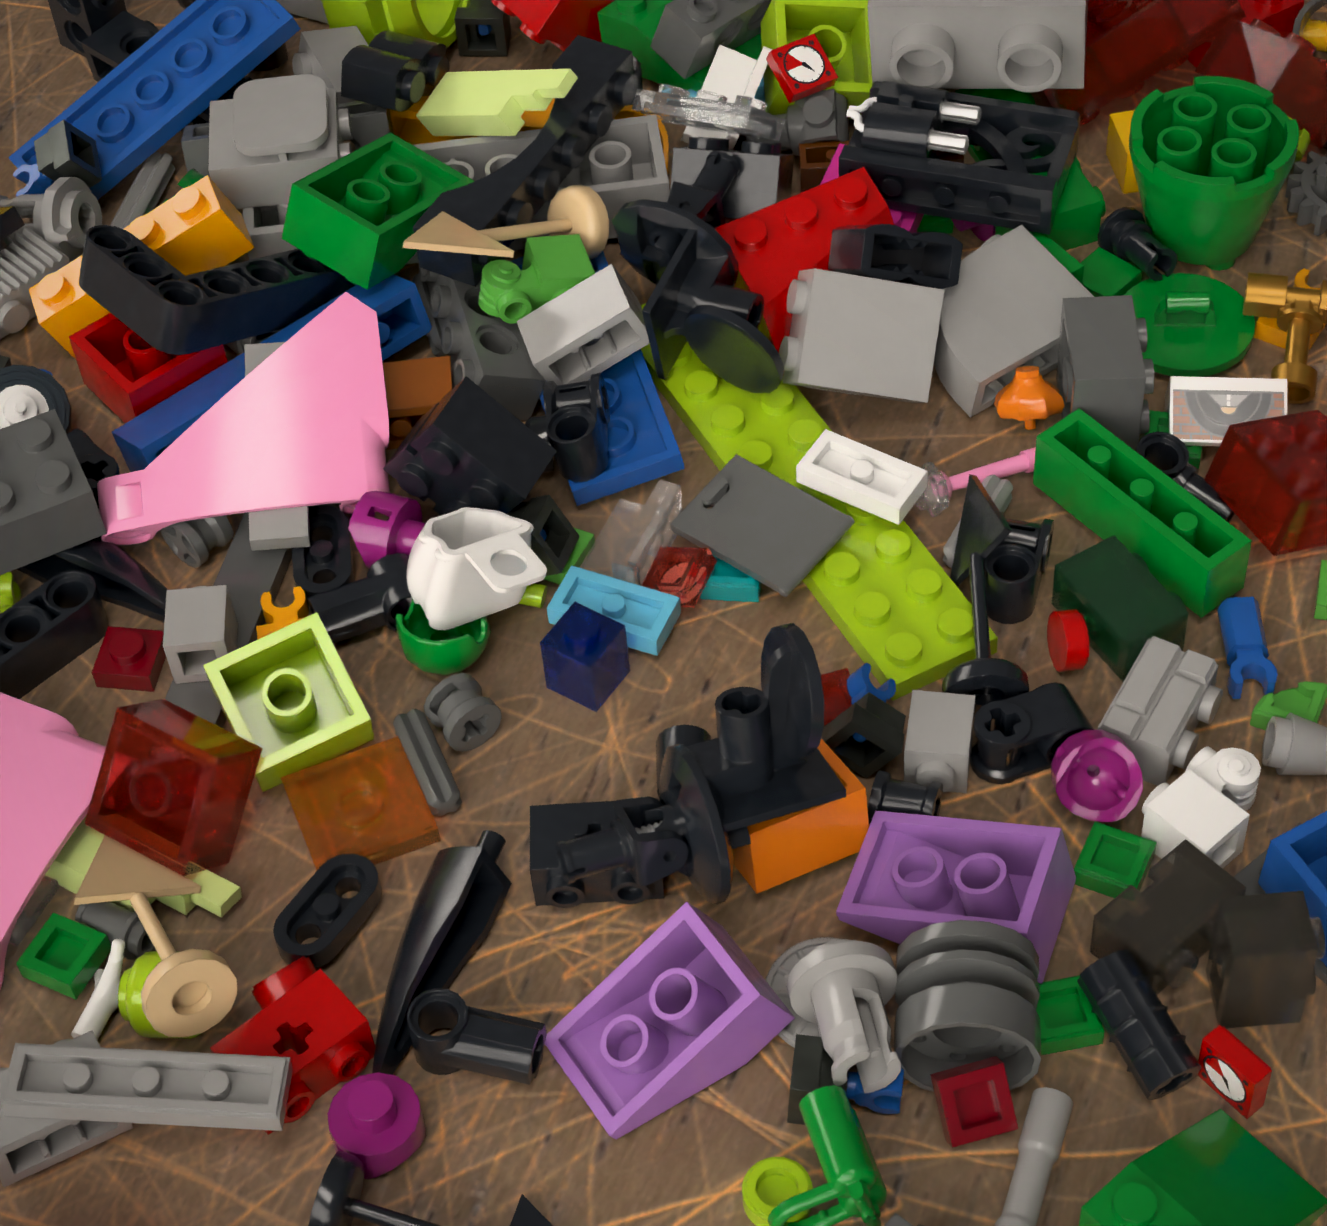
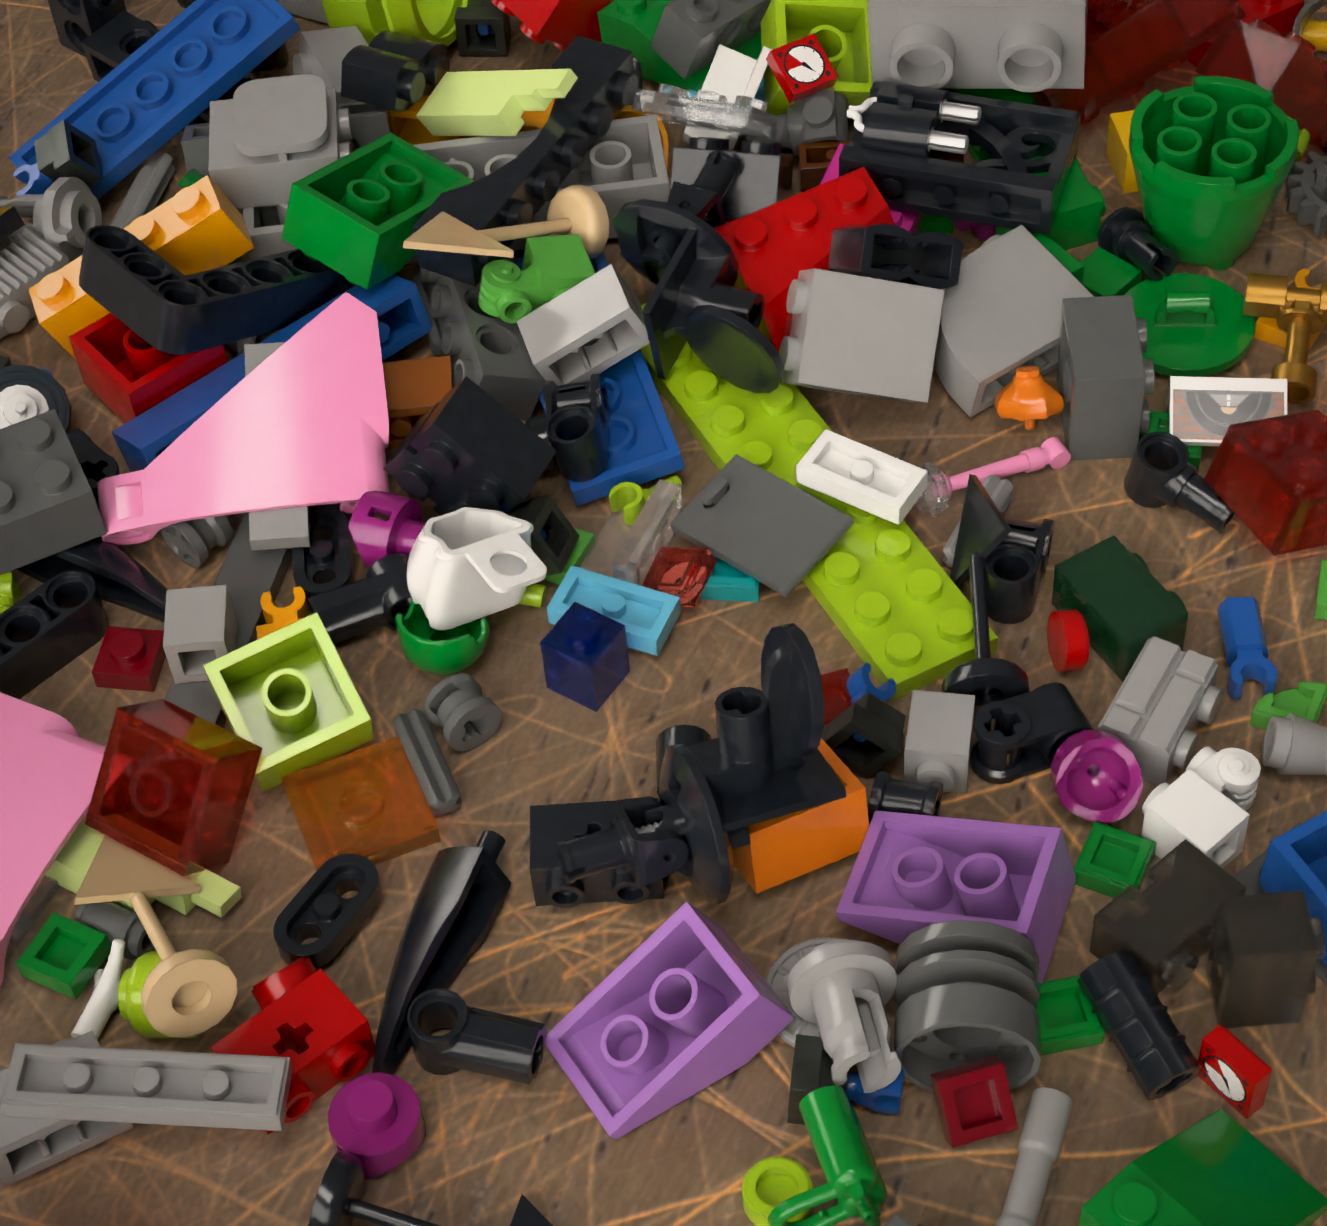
(632, 498): none -> lime hand
(1147, 511): green brick -> none

